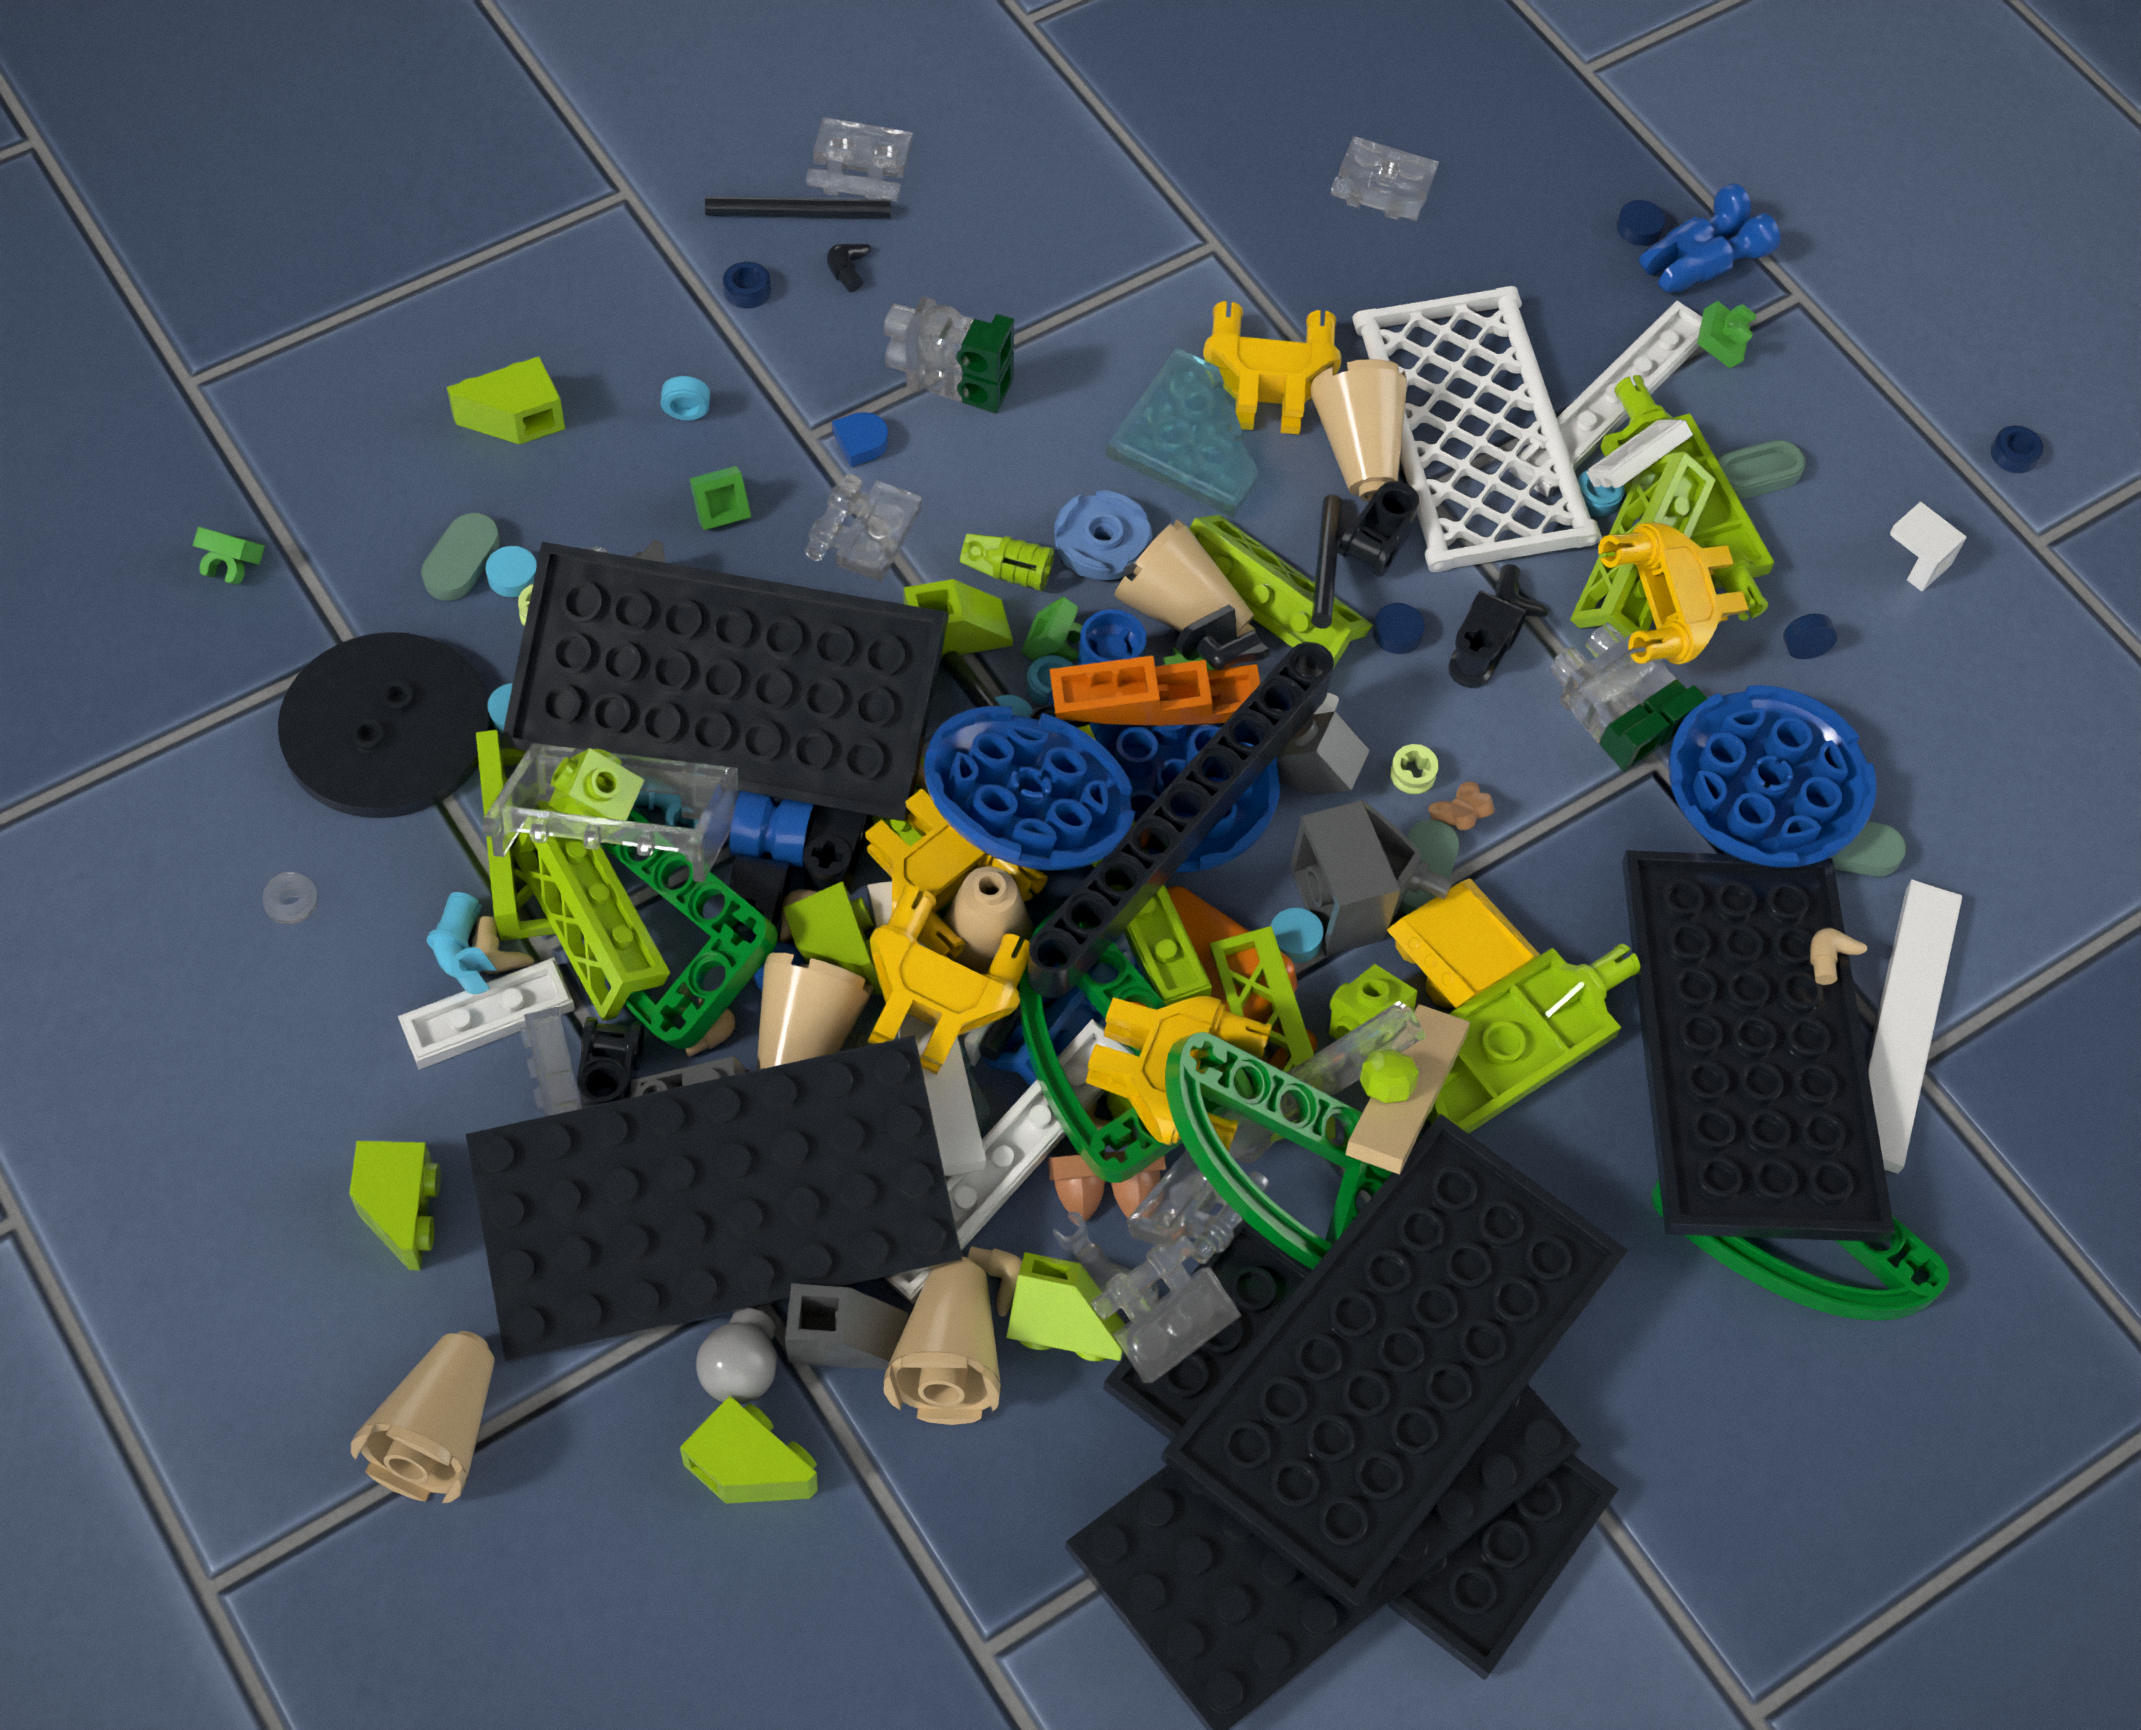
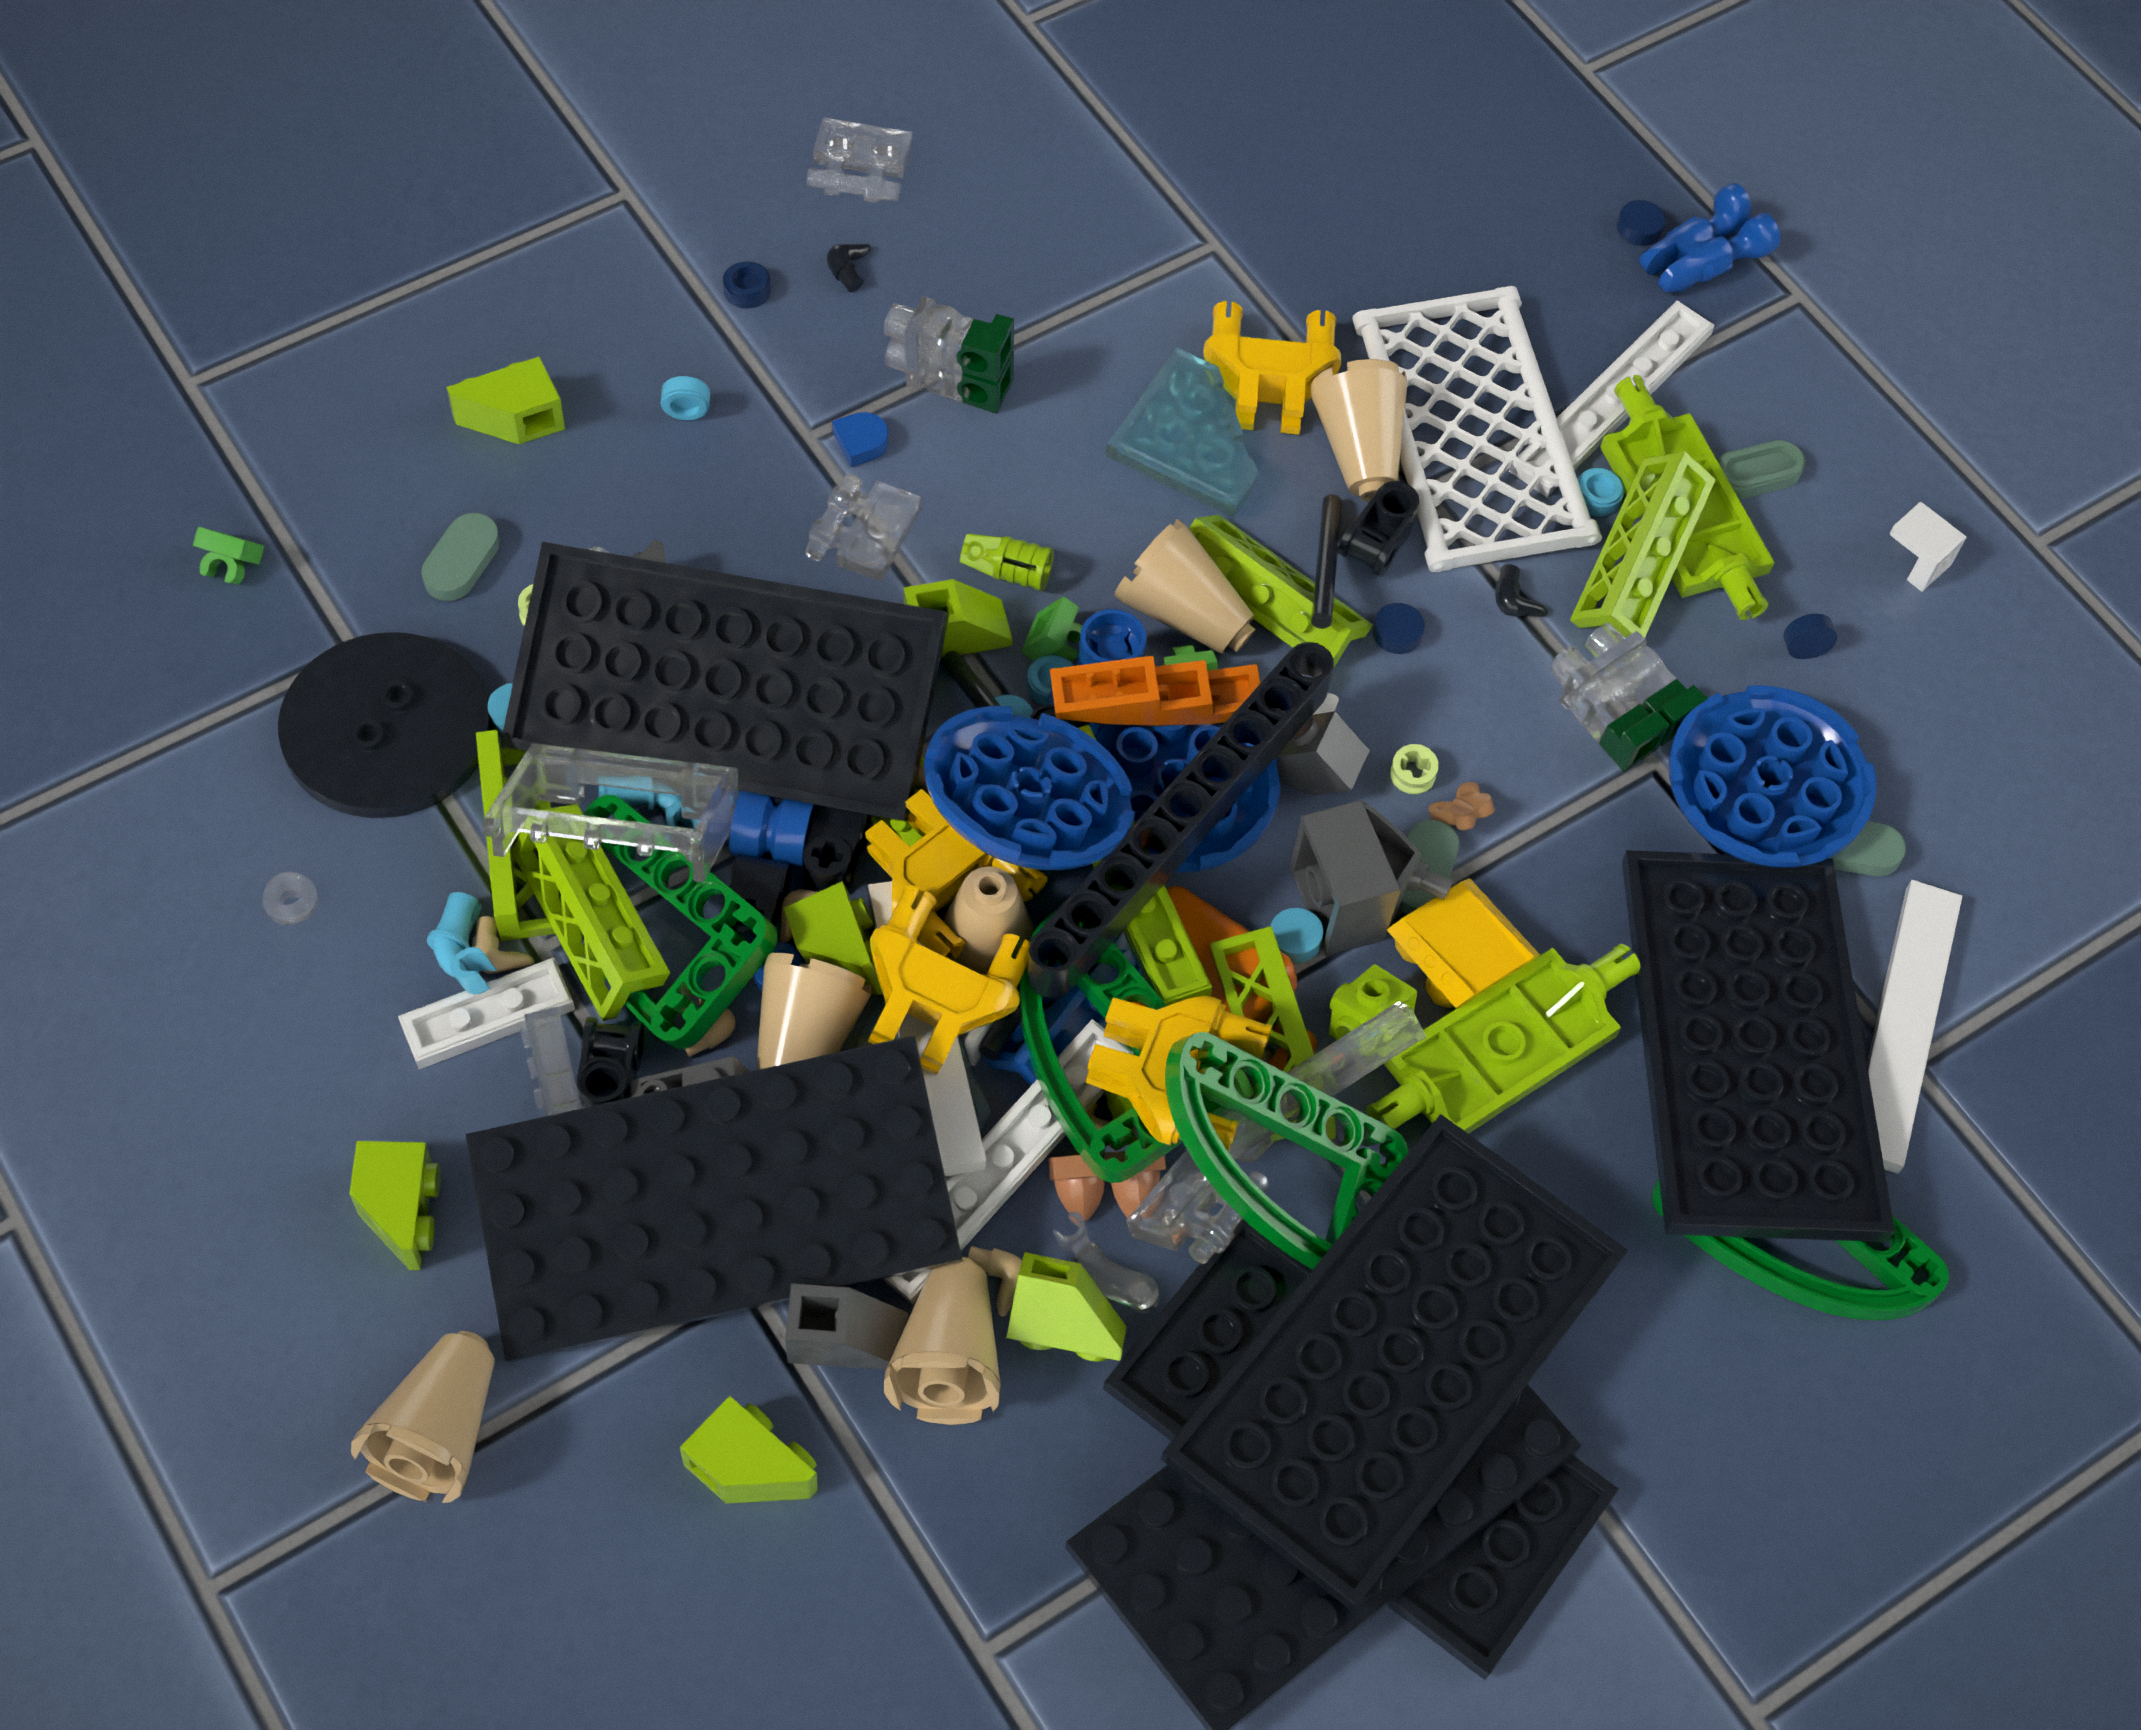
(510, 570): medium azure tile -> none
(594, 786): lime brick -> none
(720, 497): bright green tile -> none
(739, 1358): light grey piece -> none
(797, 207): black bar -> none
(1107, 517): medium blue plate -> none
(1177, 1322): clear plate -> none
(1217, 642): black piece -> none
(1384, 179): clear plate -> none
(1389, 1076): lime tile -> none
(1391, 1129): tan tile -> none
(1484, 639): black piece -> none
(1639, 453): white tile -> none
(1677, 589): yellow connector -> none
(1726, 332): bright green tile -> none
(1824, 953): tan animal -> none
(2016, 449): dark blue tile -> none

